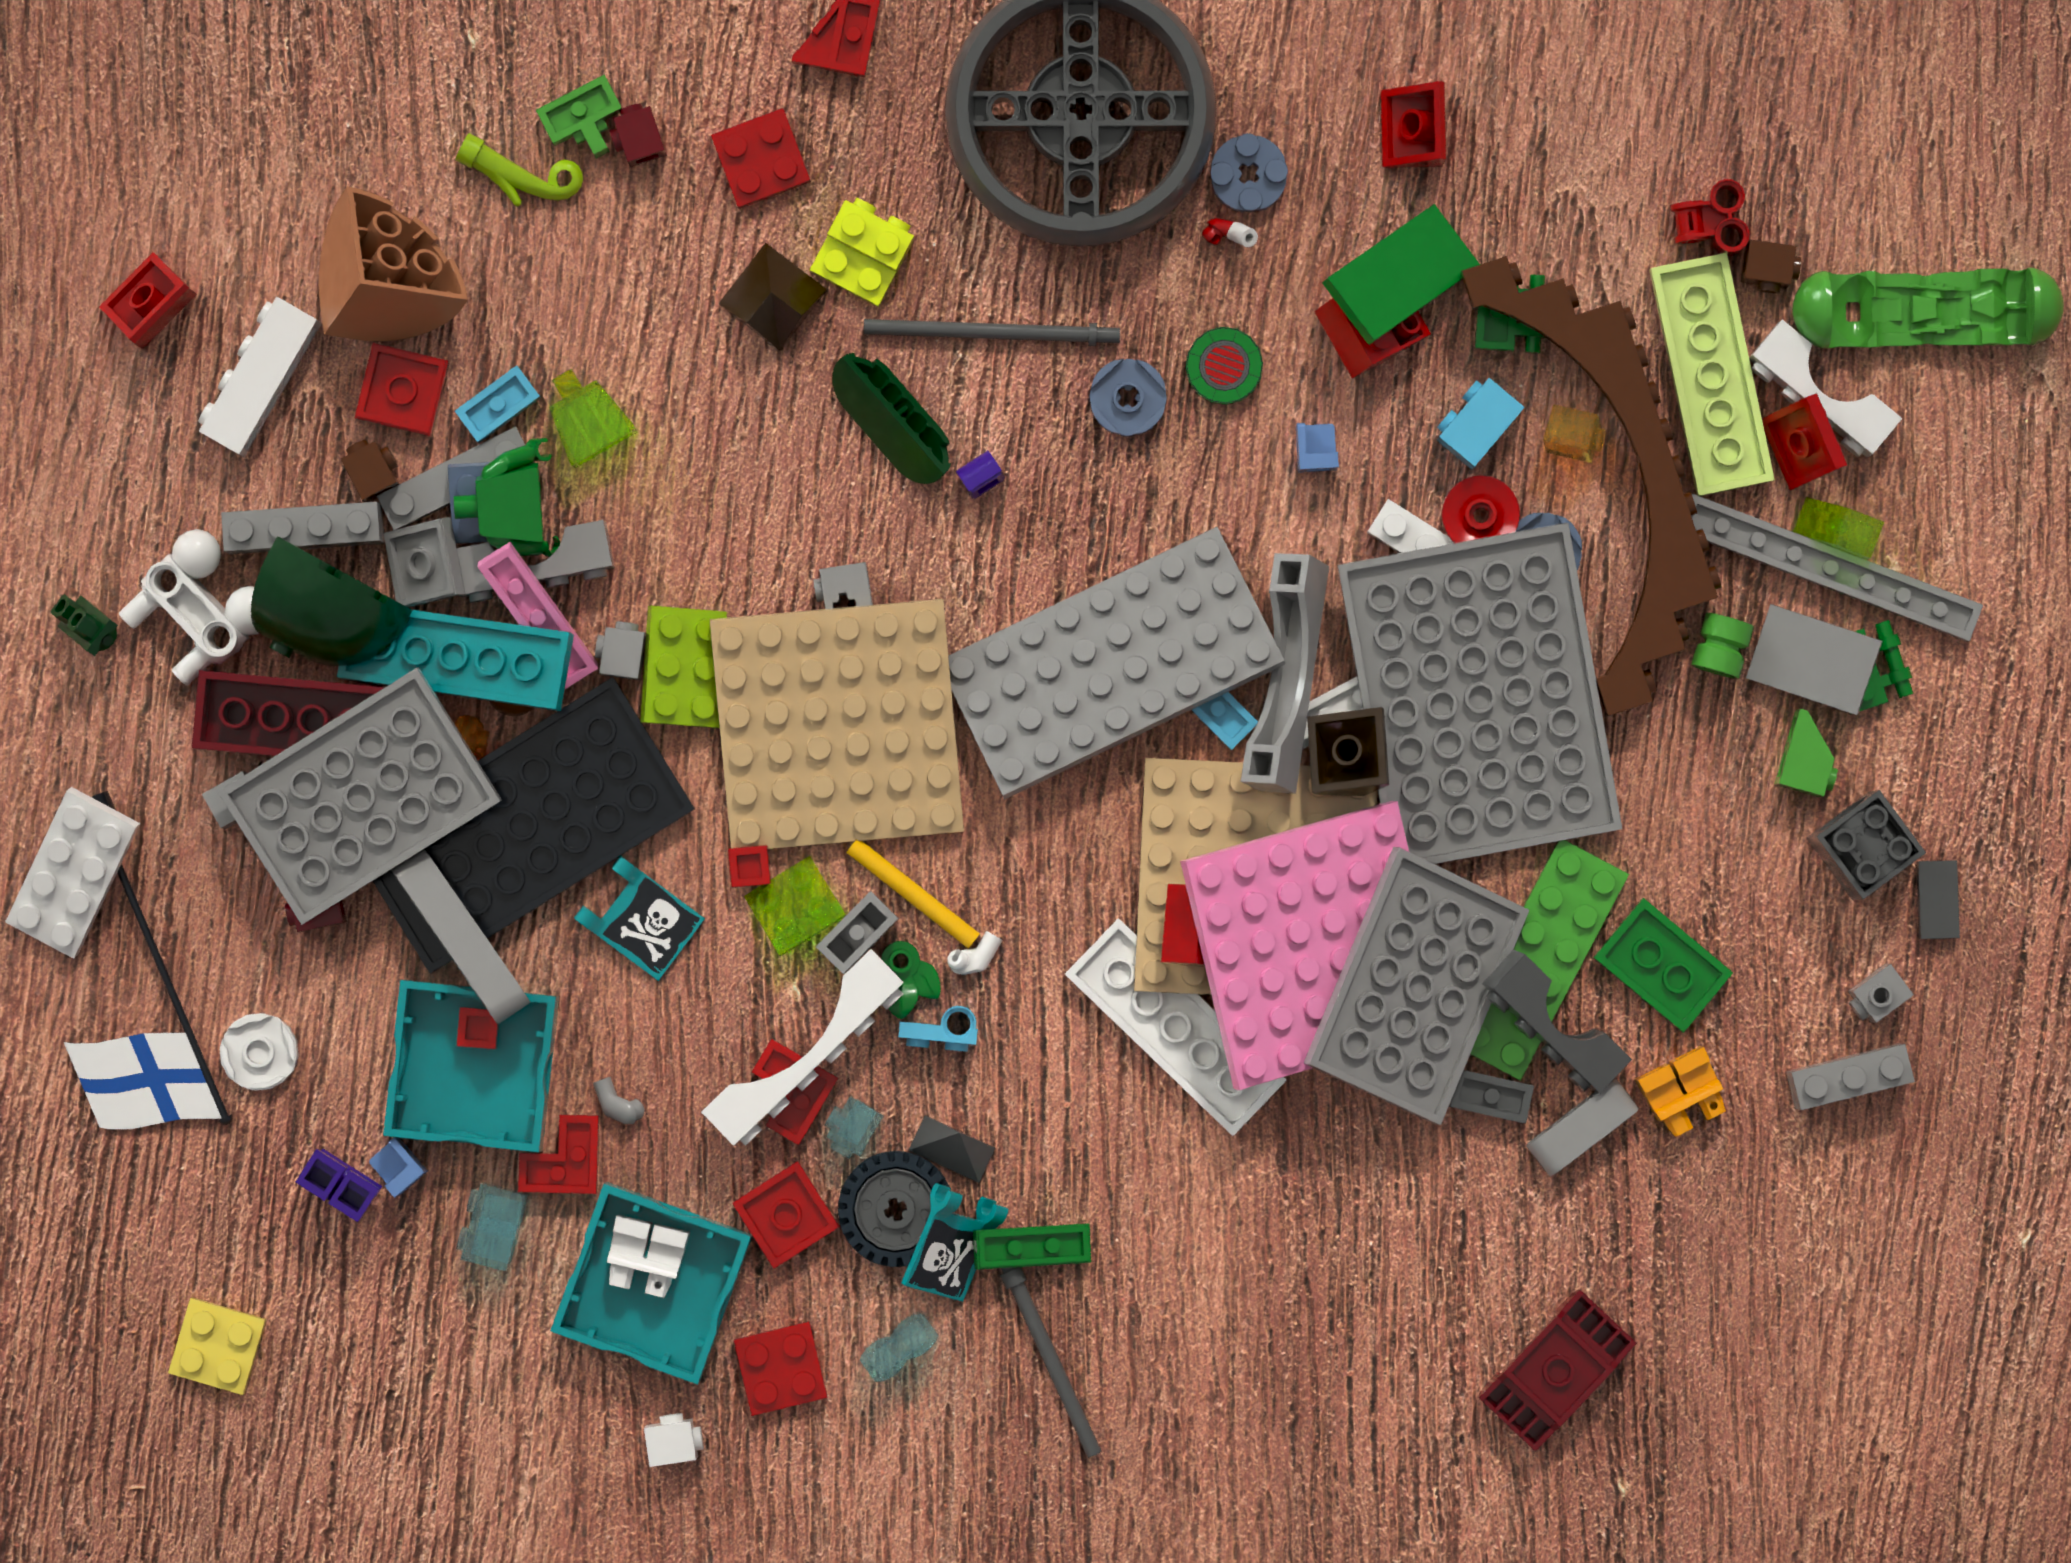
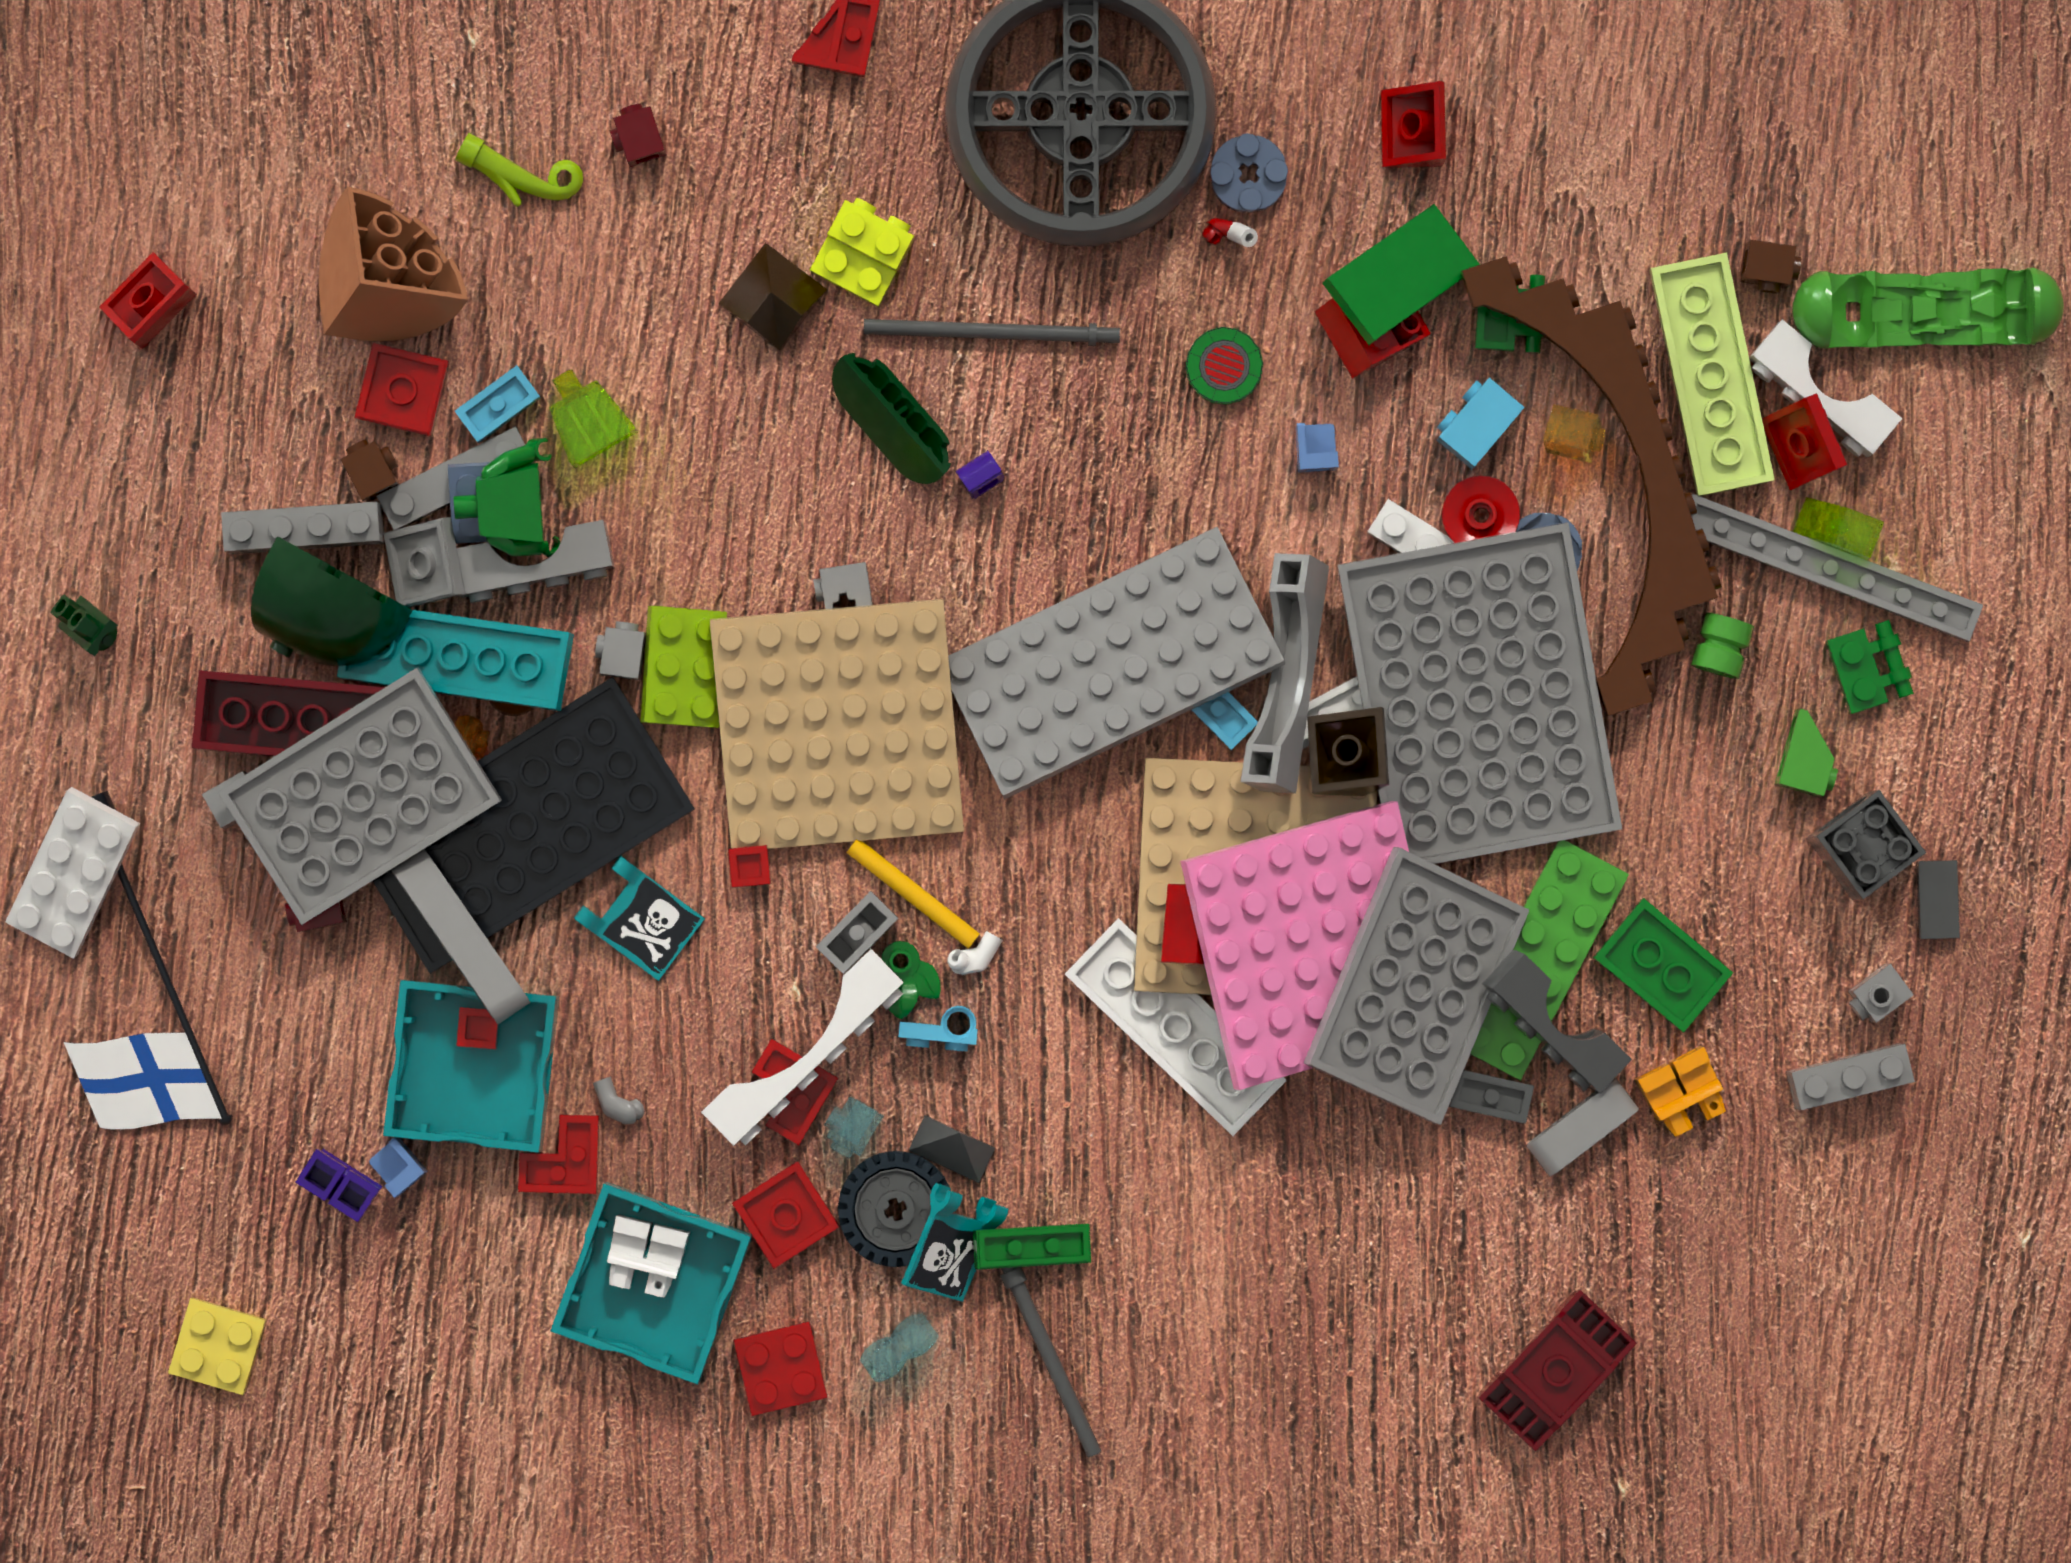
(192, 605): white piece -> none
(259, 377): white brick -> none
(259, 1051): white tile -> none
(493, 1226): clear light blue brick -> none
(532, 604): bright pink plate -> none
(582, 115): bright green hinge -> none
(672, 1440): white brick -> none
(760, 158): red plate -> none
(795, 906): clear neon green hinge -> none
(1128, 375): sand blue plate -> none
(1709, 218): red piece -> none
(1814, 659): light grey tile -> none

